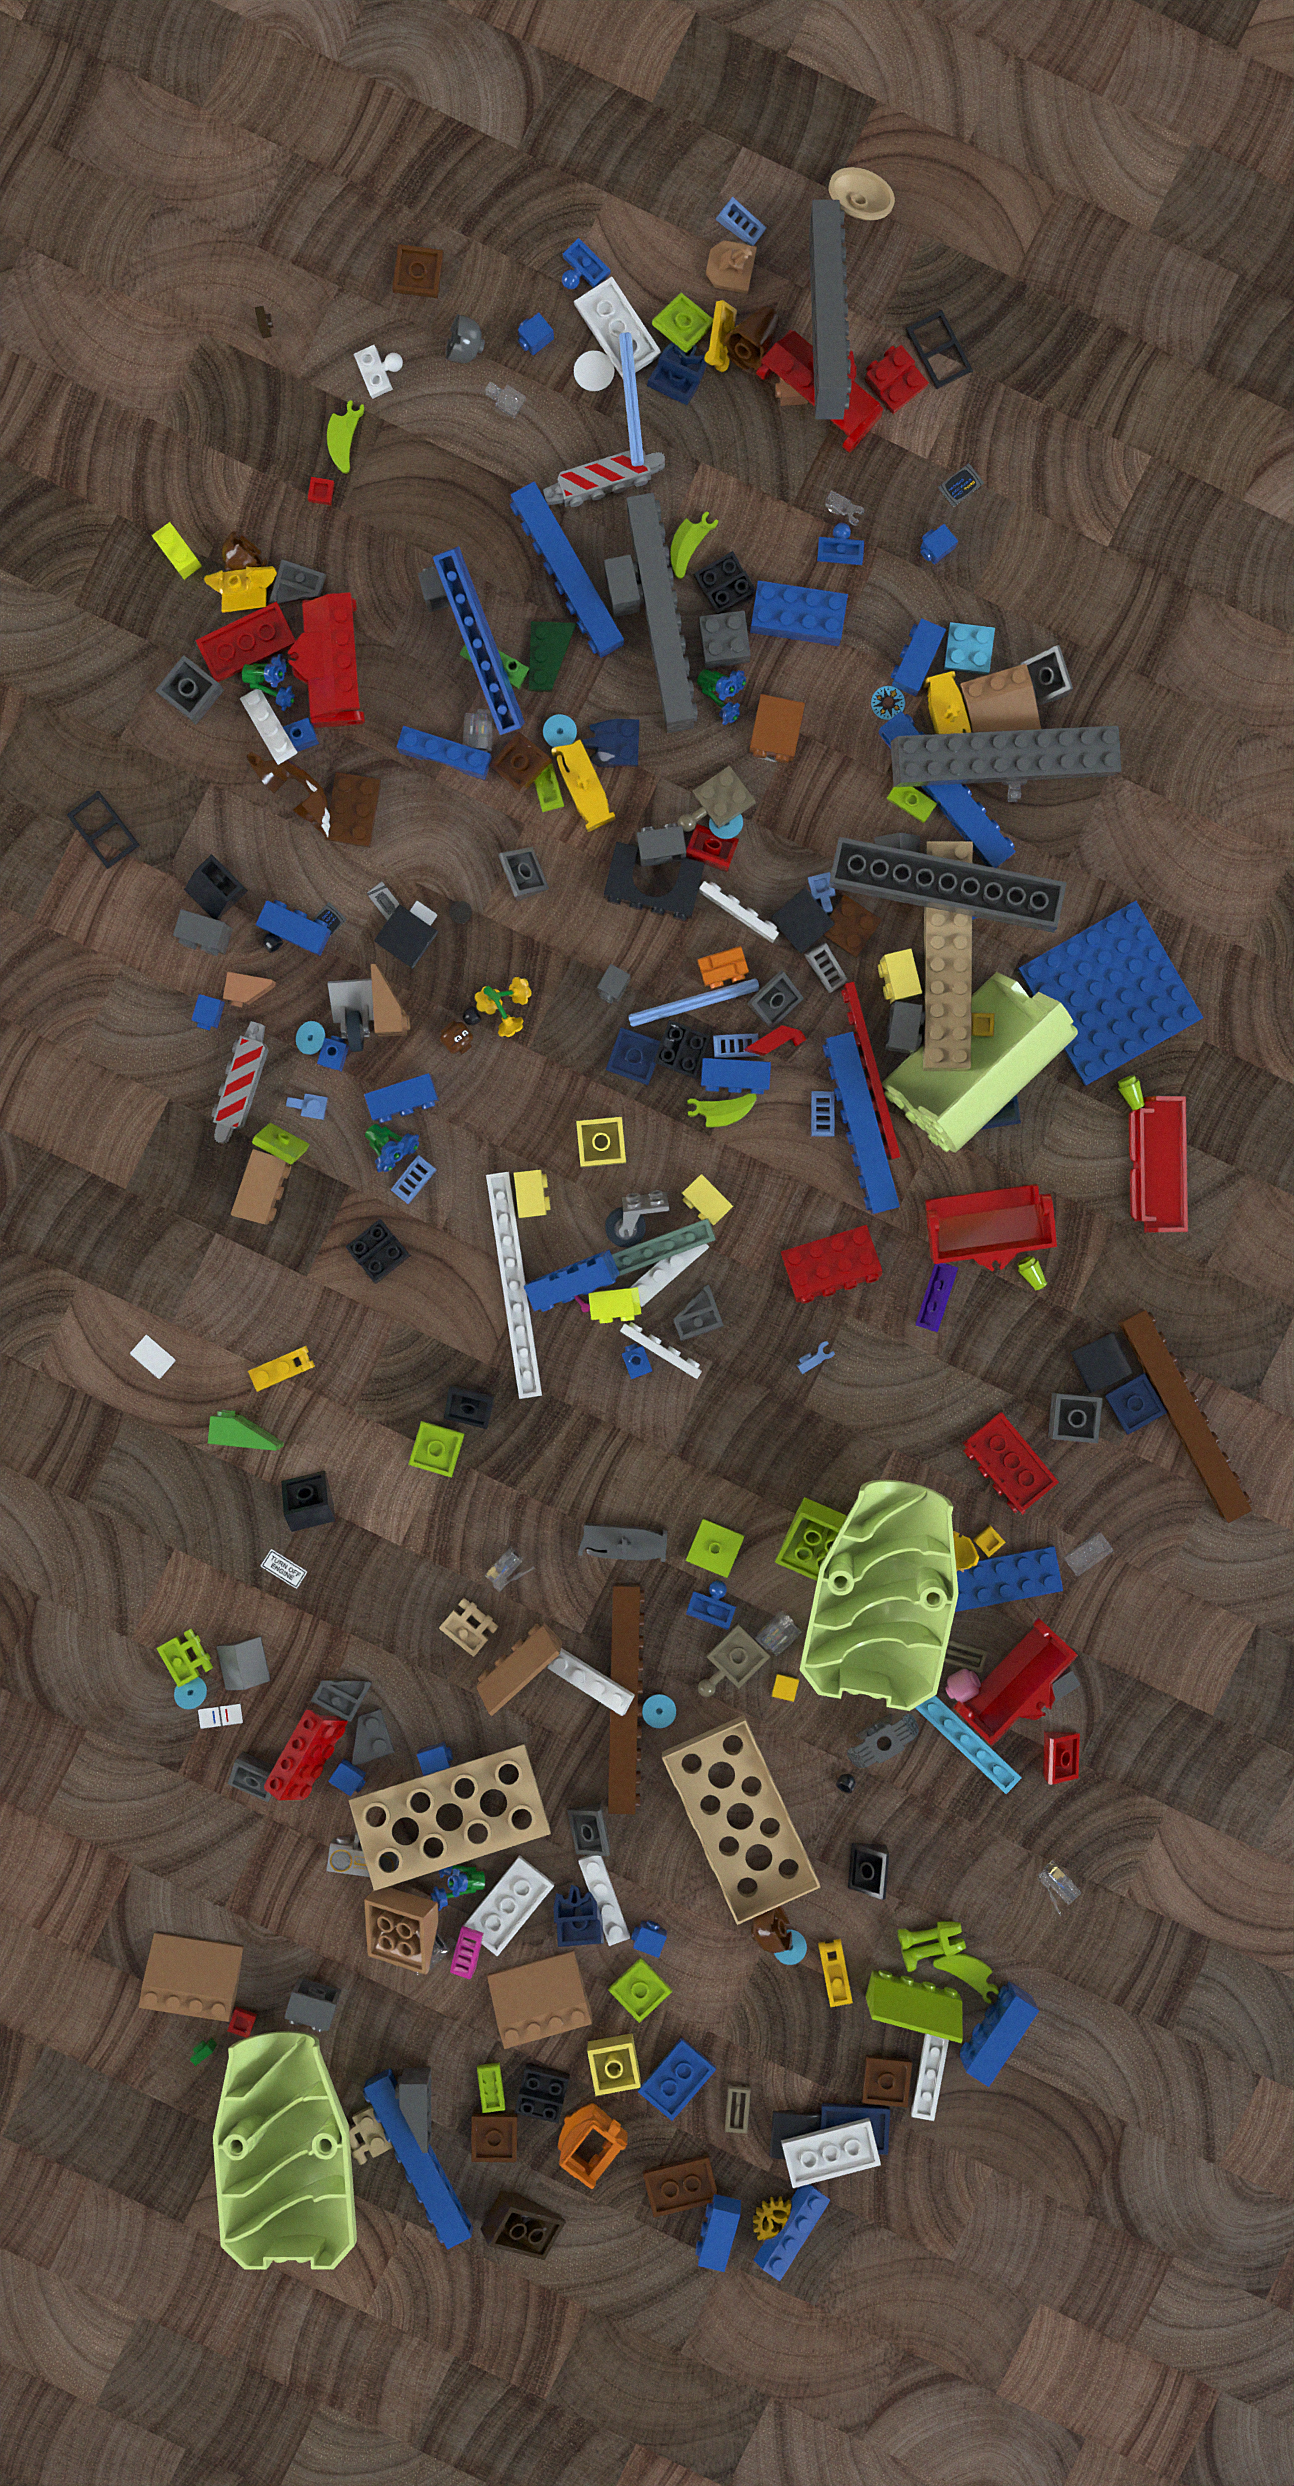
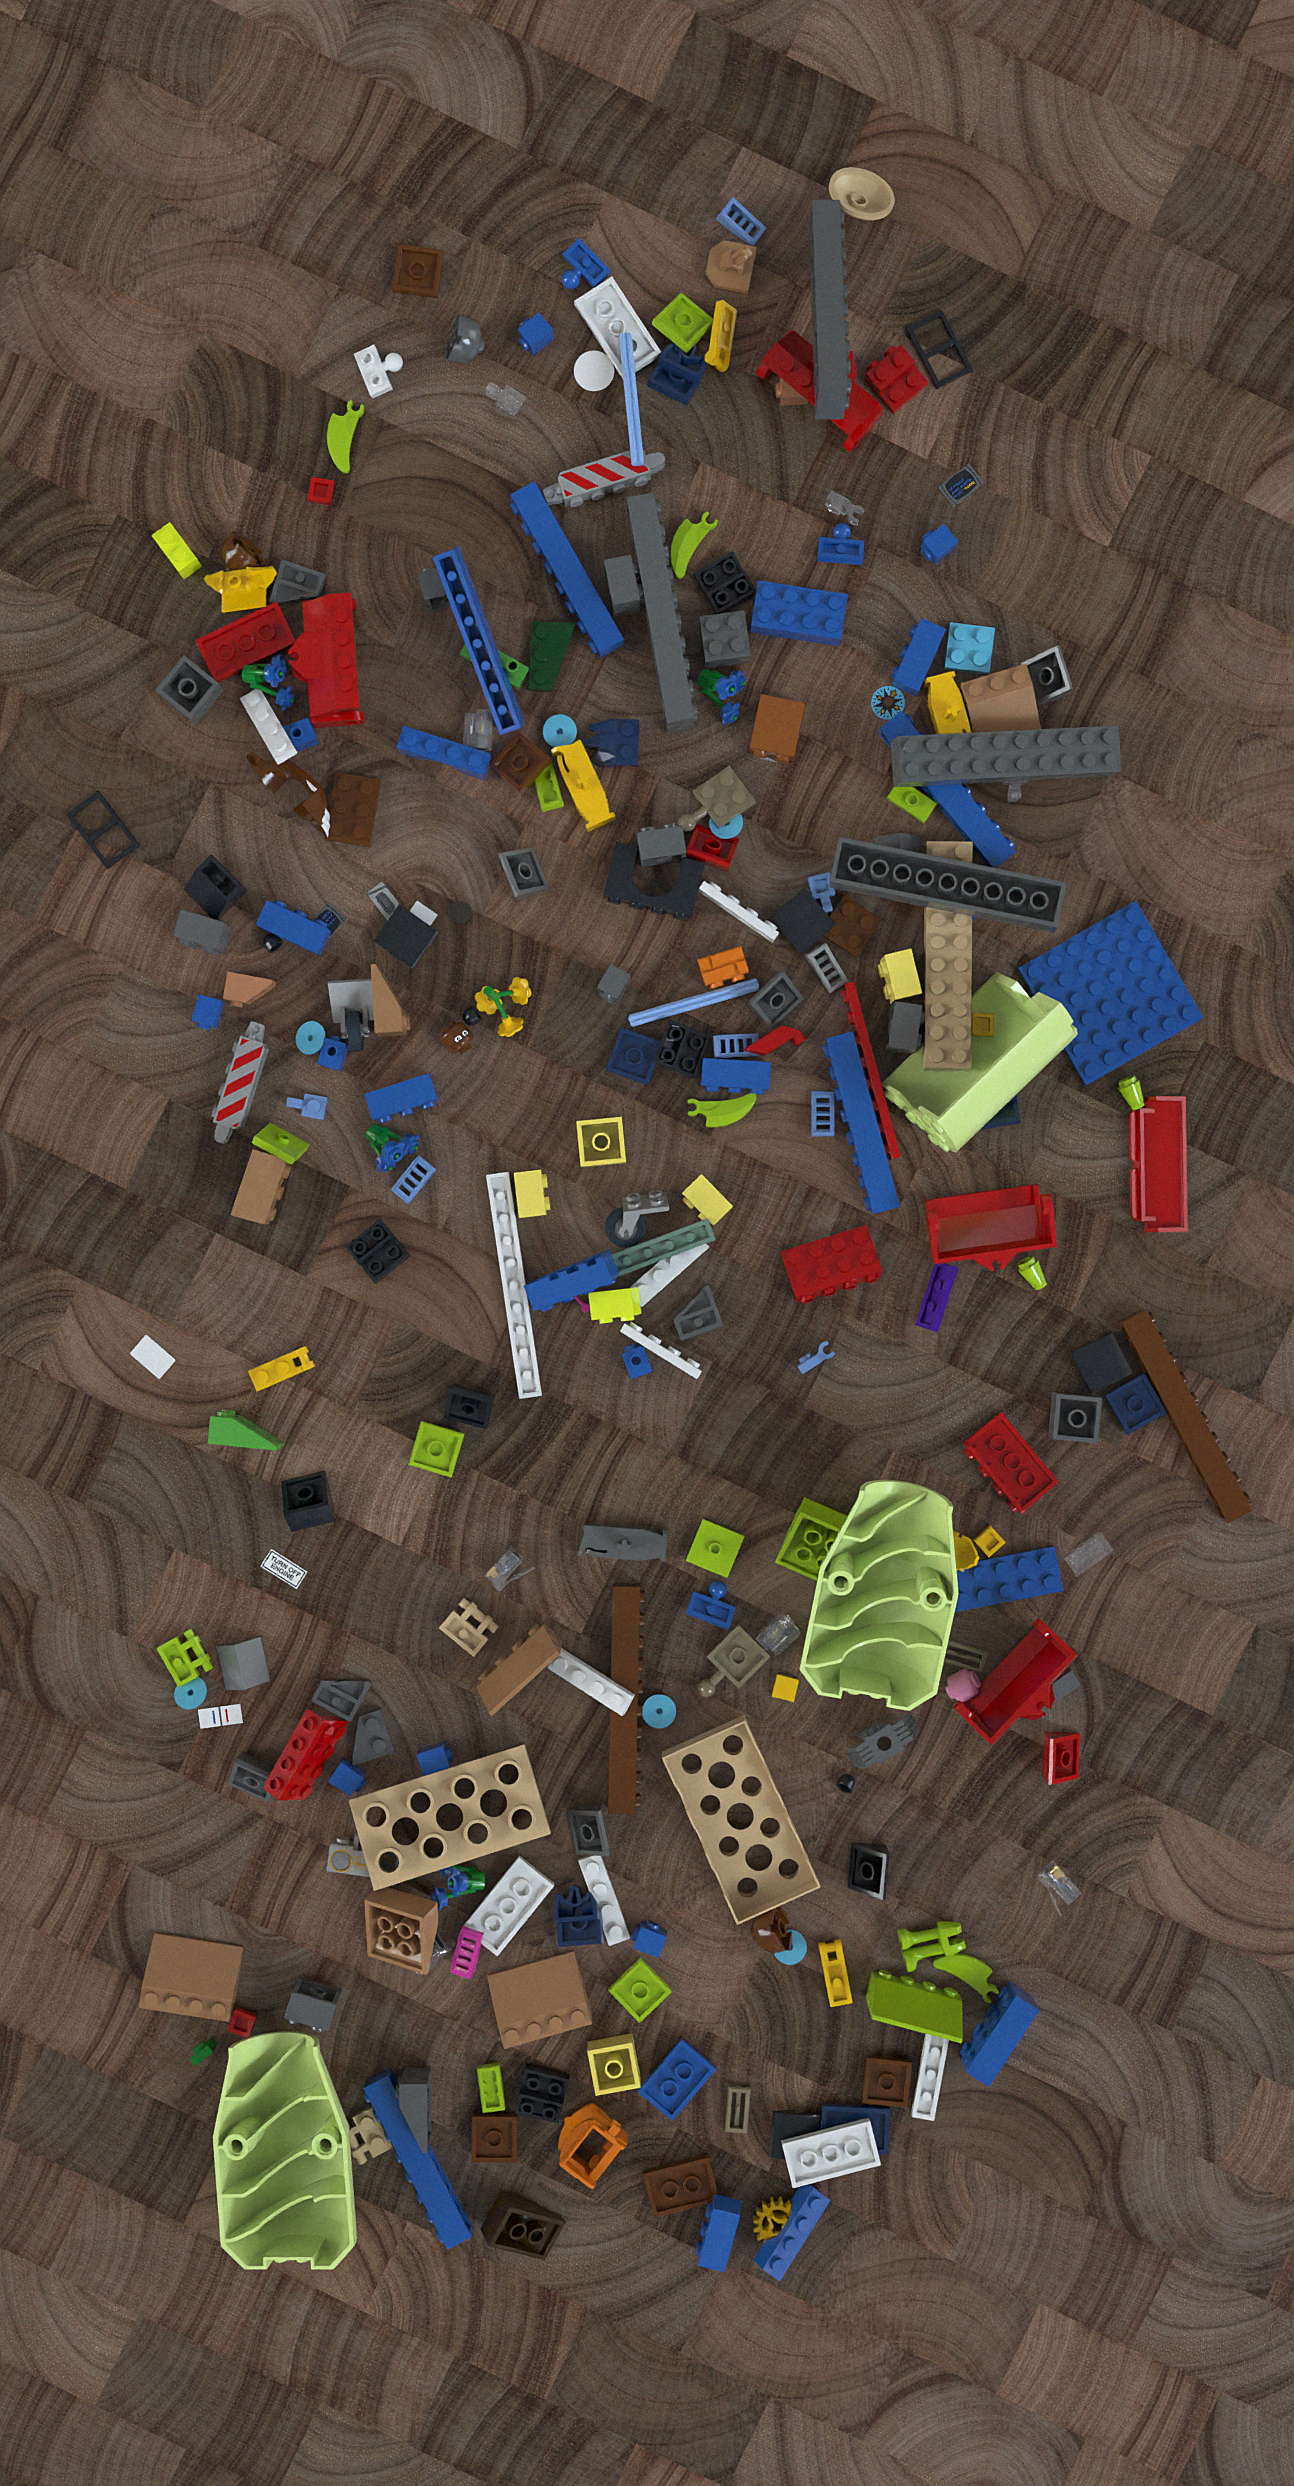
(264, 321): dark brown plate -> none
(752, 338): reddish brown cone -> none
(969, 1743): medium azure plate -> none

